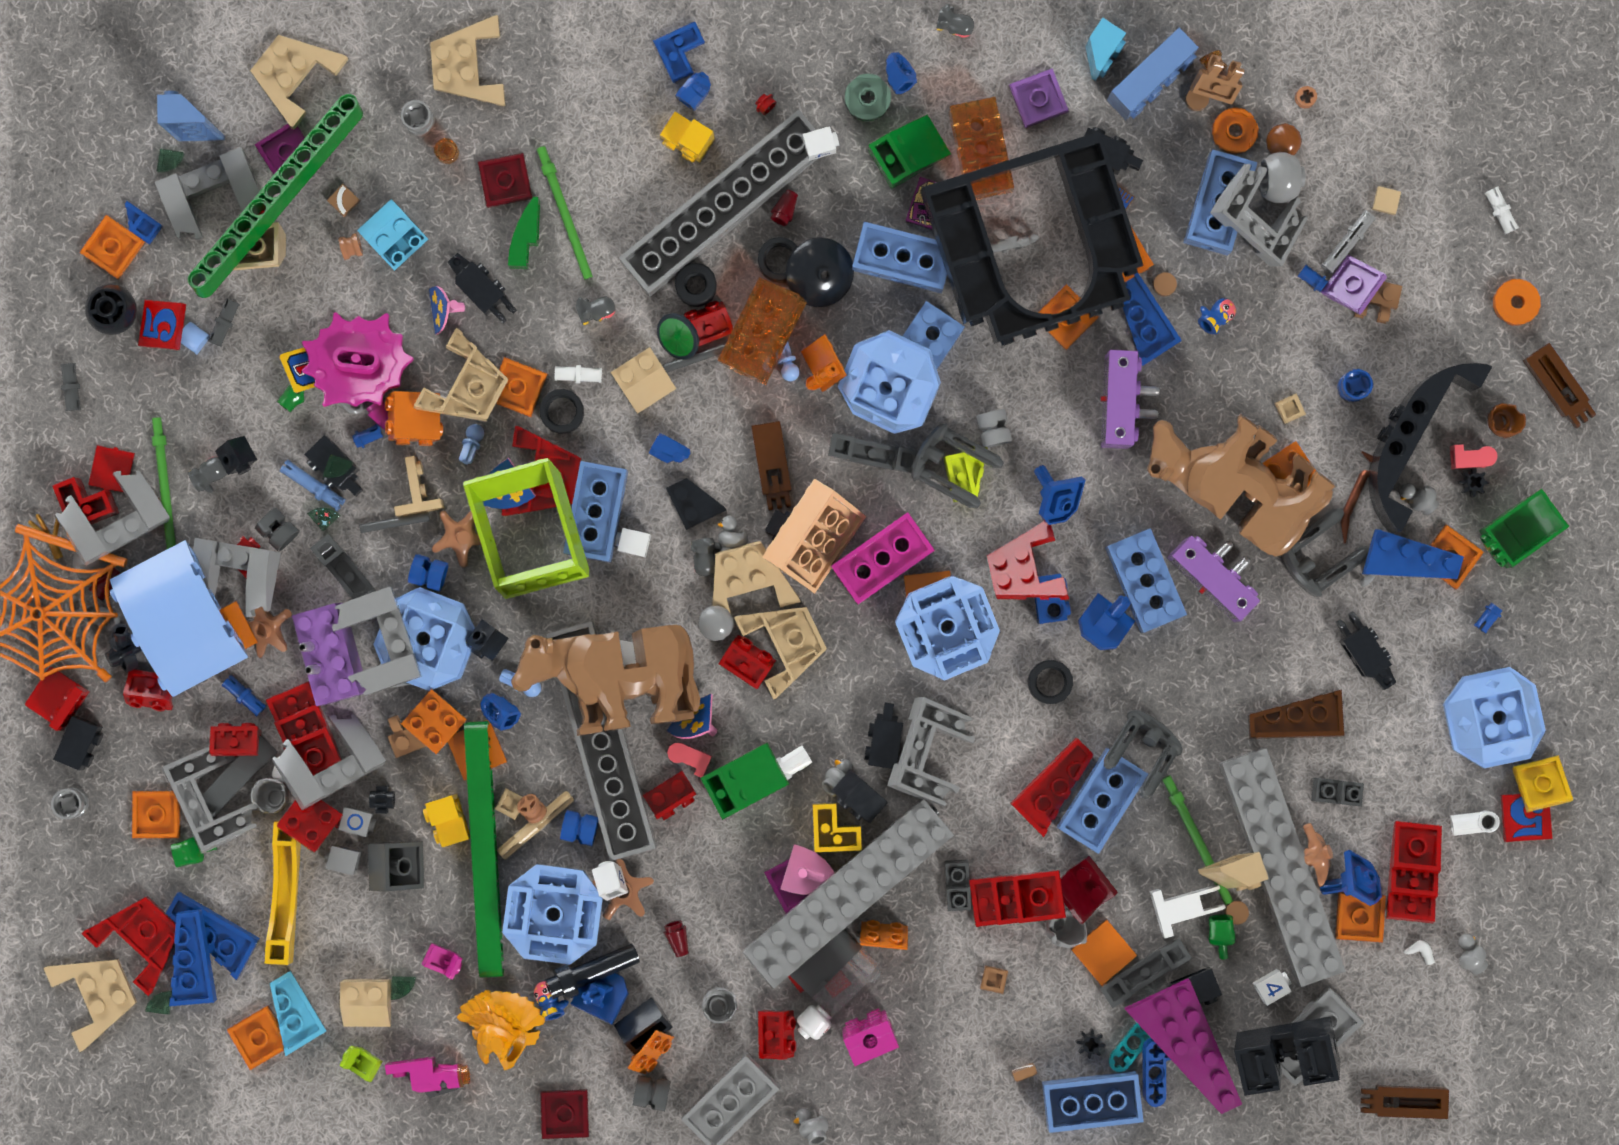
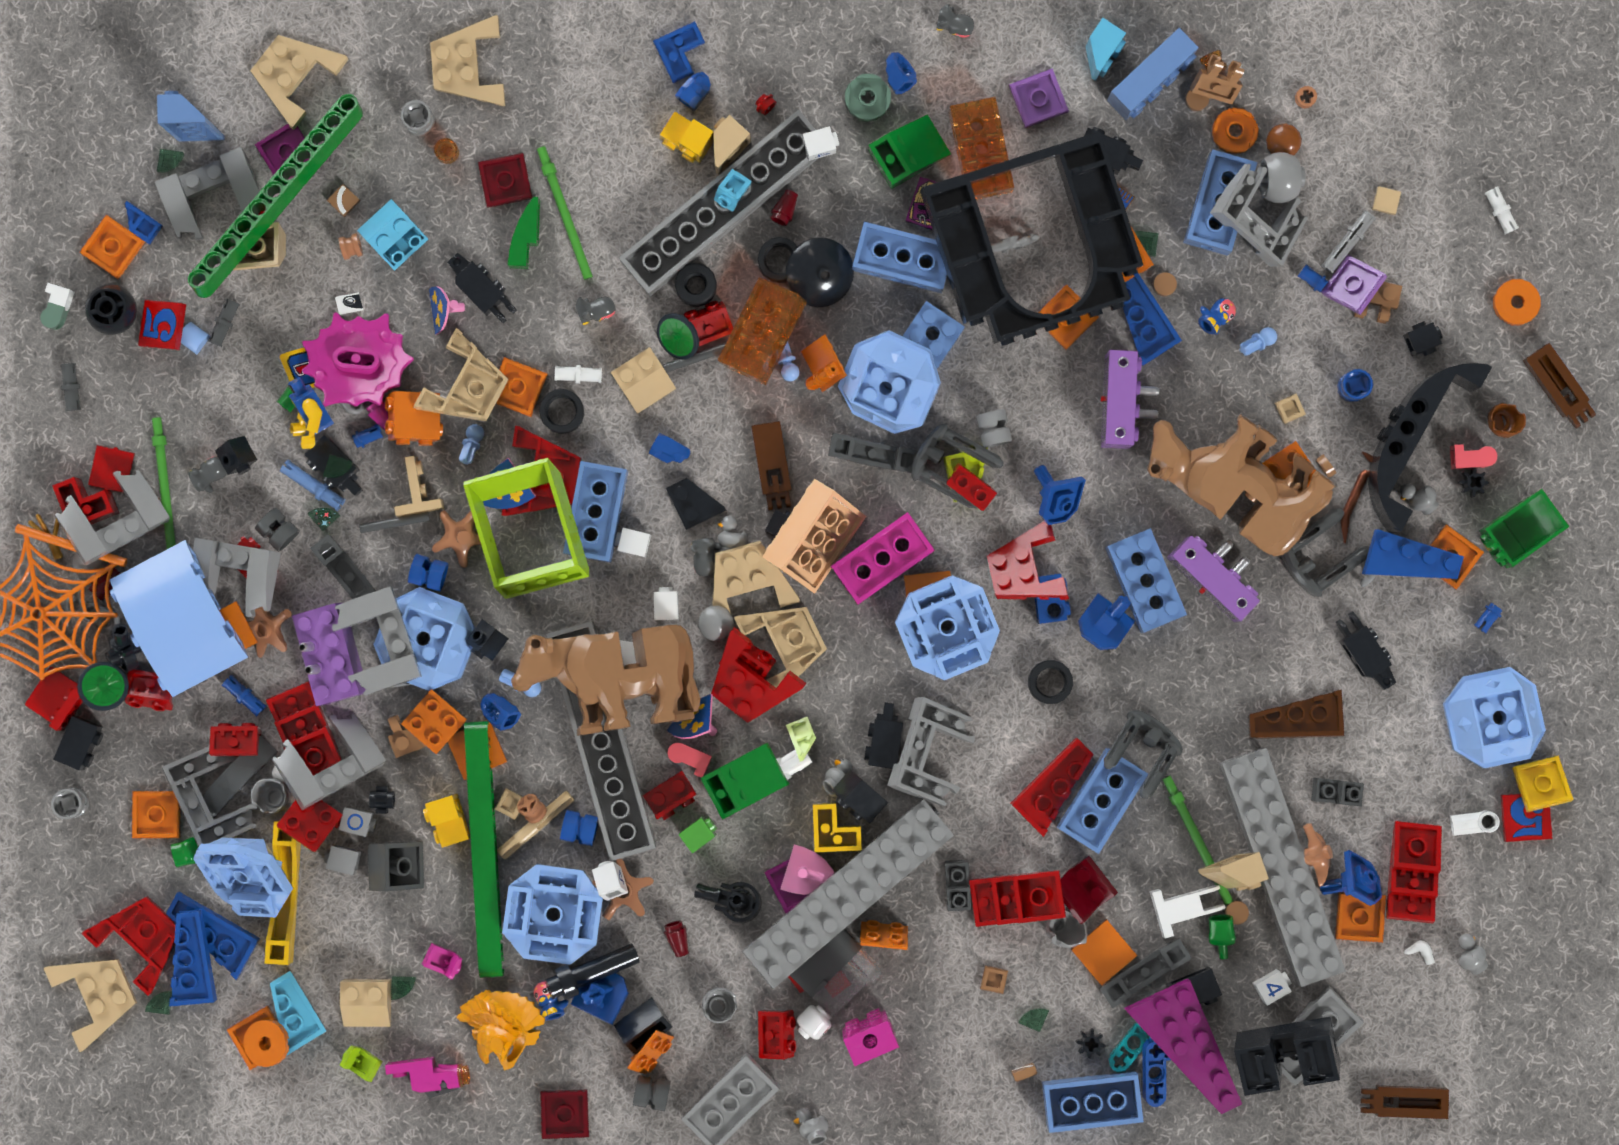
(57, 307): none -> leg
(103, 686): none -> green wheel
(244, 875): none -> light blue piece
(254, 1043): none -> orange tile
(310, 413): none -> torso
(349, 303): none -> sticker
(666, 604): none -> white brick
(698, 833): none -> bright green piece
(729, 142): none -> tan slope
(732, 190): none -> medium azure bracket
(733, 900): none -> black pin
(743, 688): none -> red wing
(801, 736): none -> yellowish green tile
(971, 487): none -> red bracket
(1034, 1018): none -> clear green tile
(1149, 241): none -> clear green tile
(1259, 341): none -> light blue axle
(1326, 466): none -> medium nougat tile
(1423, 338): none -> black brick

